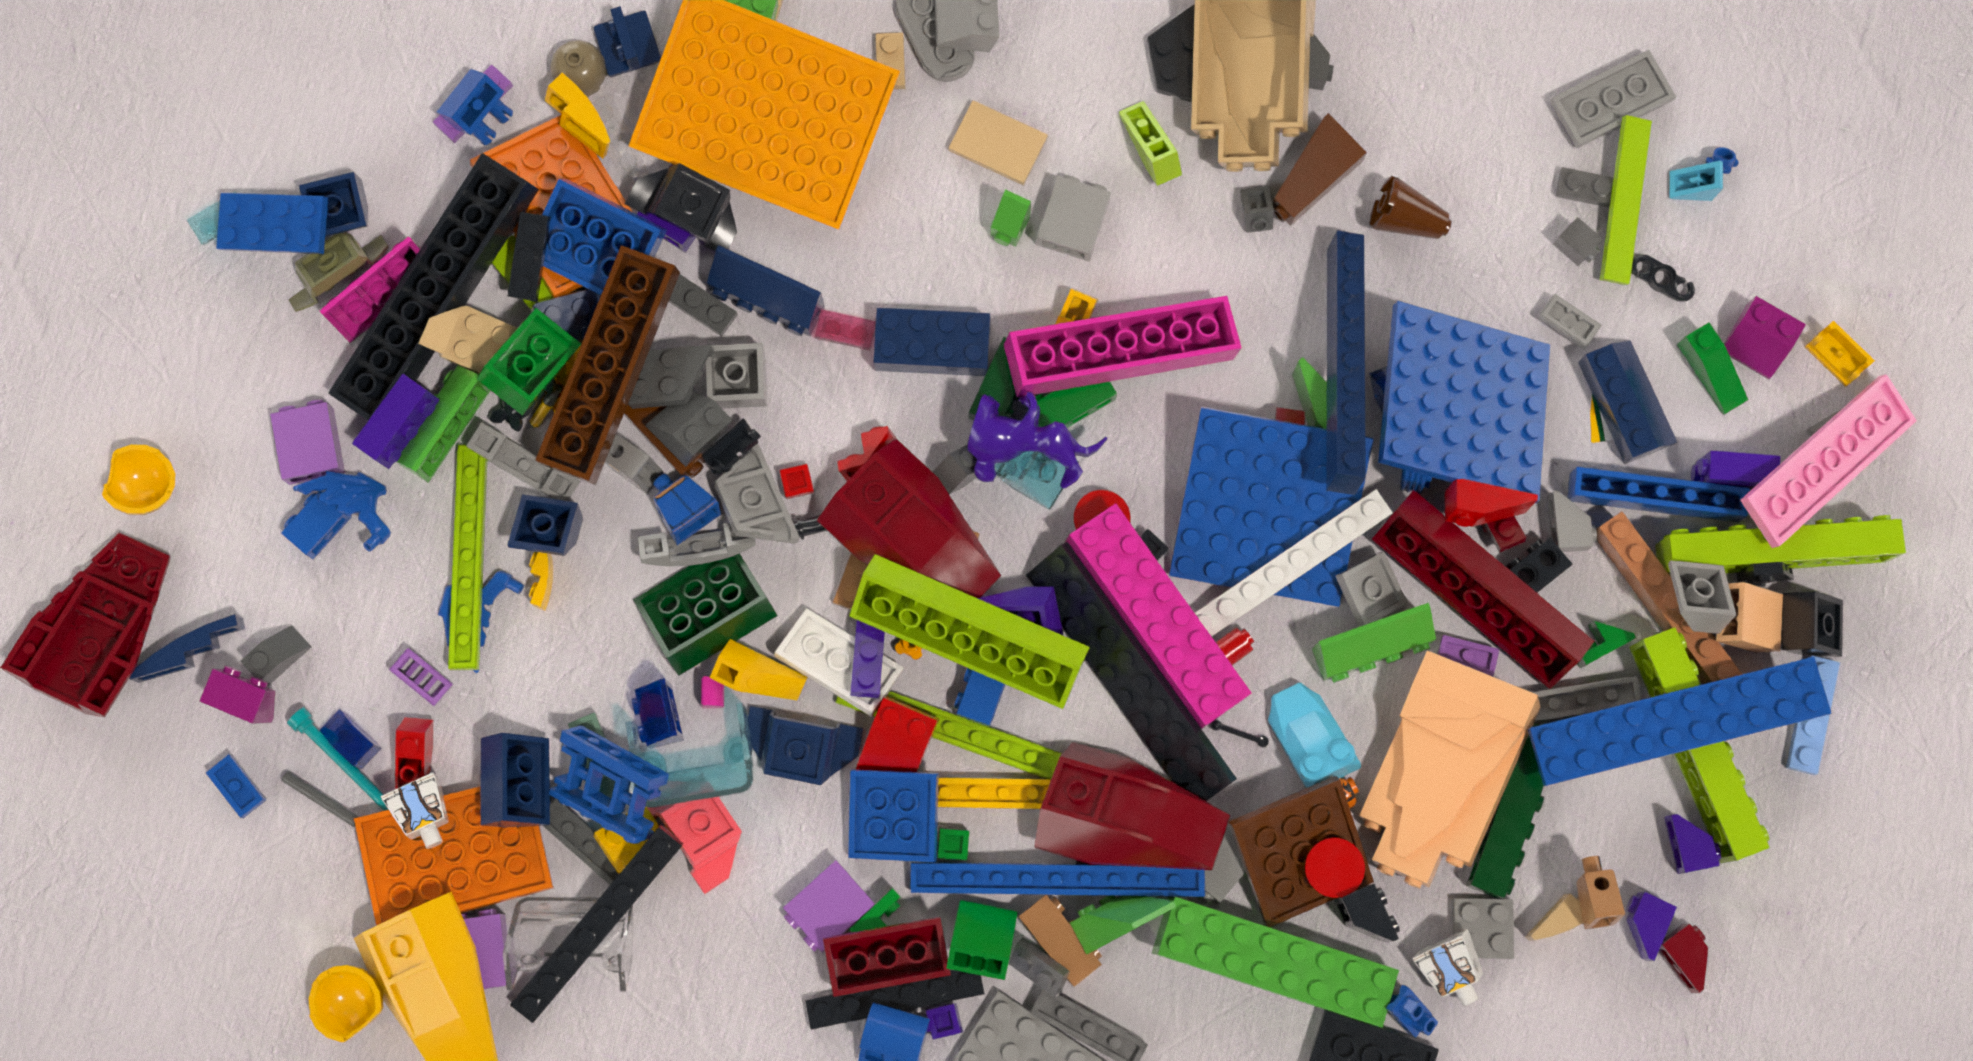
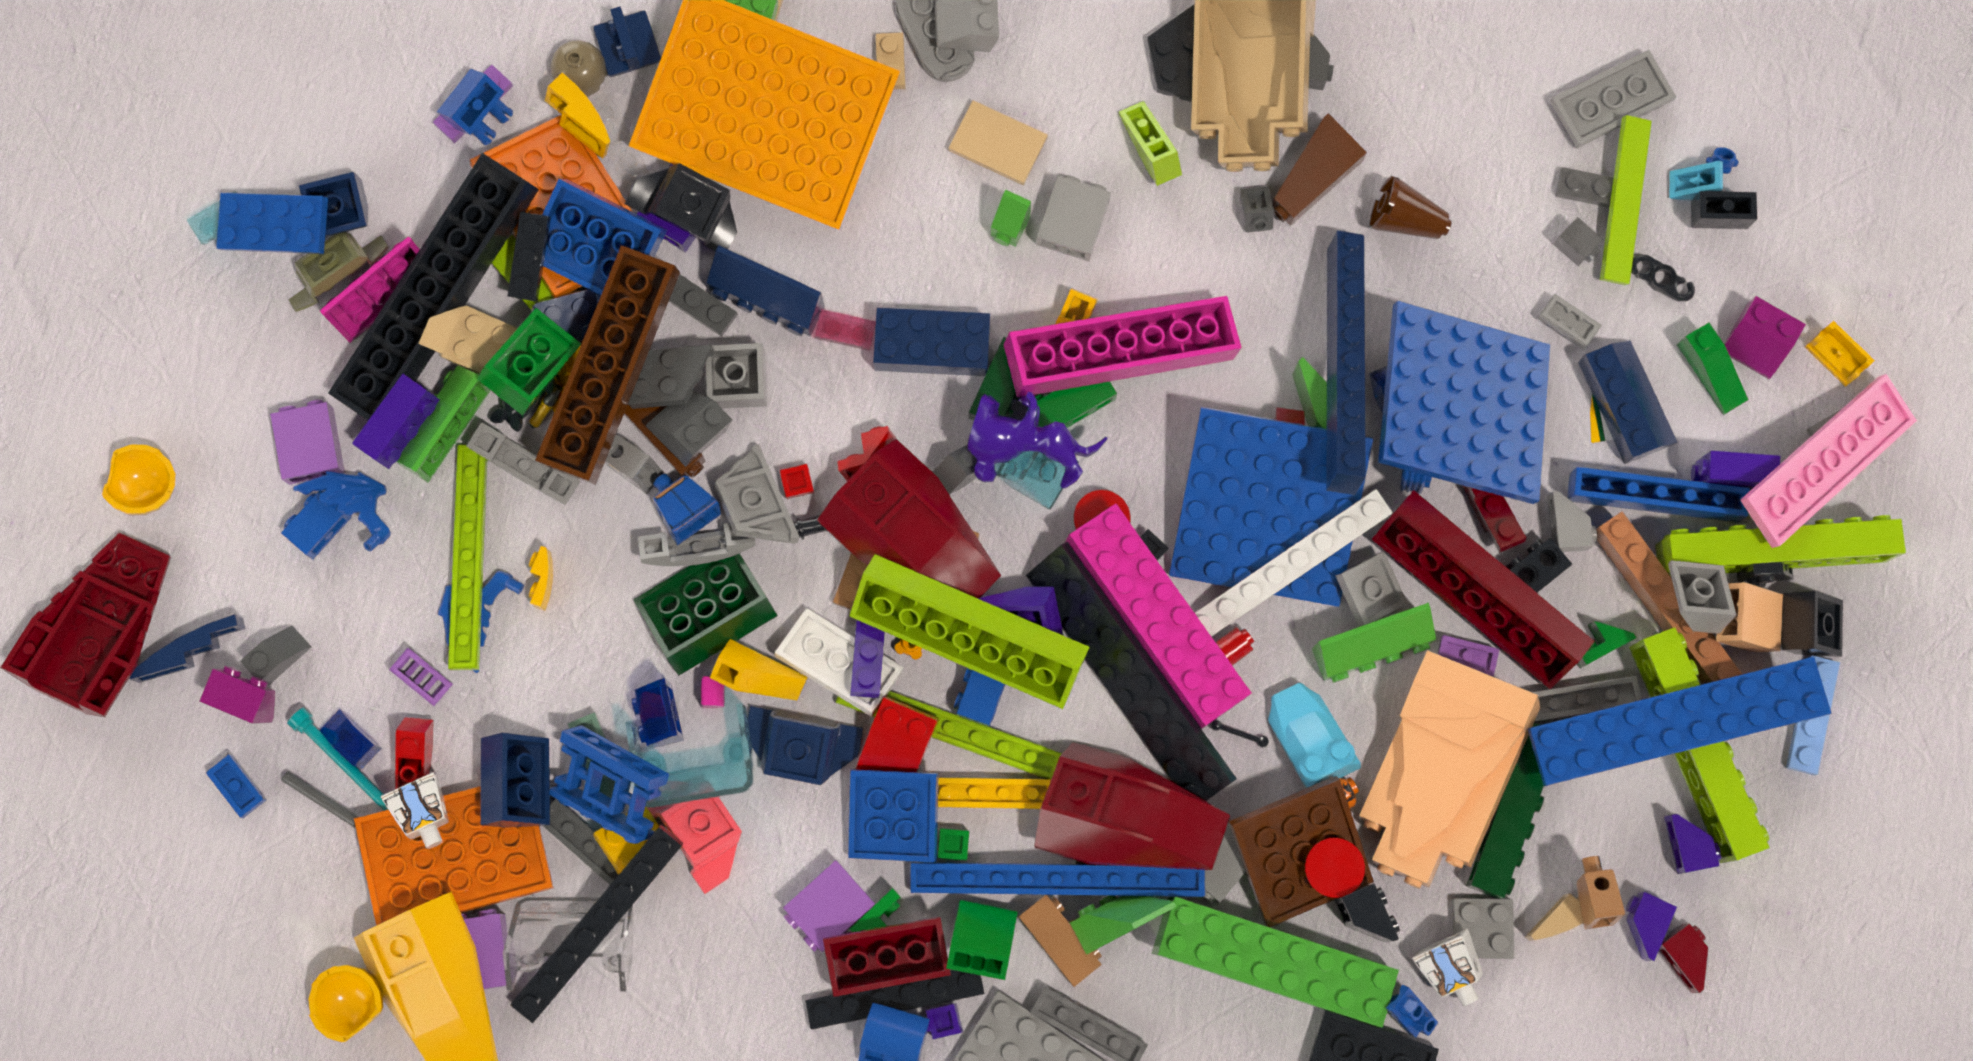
(546, 525): dark blue slope -> none
(723, 453): black hinge -> none
(1039, 967): flat silver plate -> none
(1480, 503): red slope -> none
(1724, 210): none -> black brick

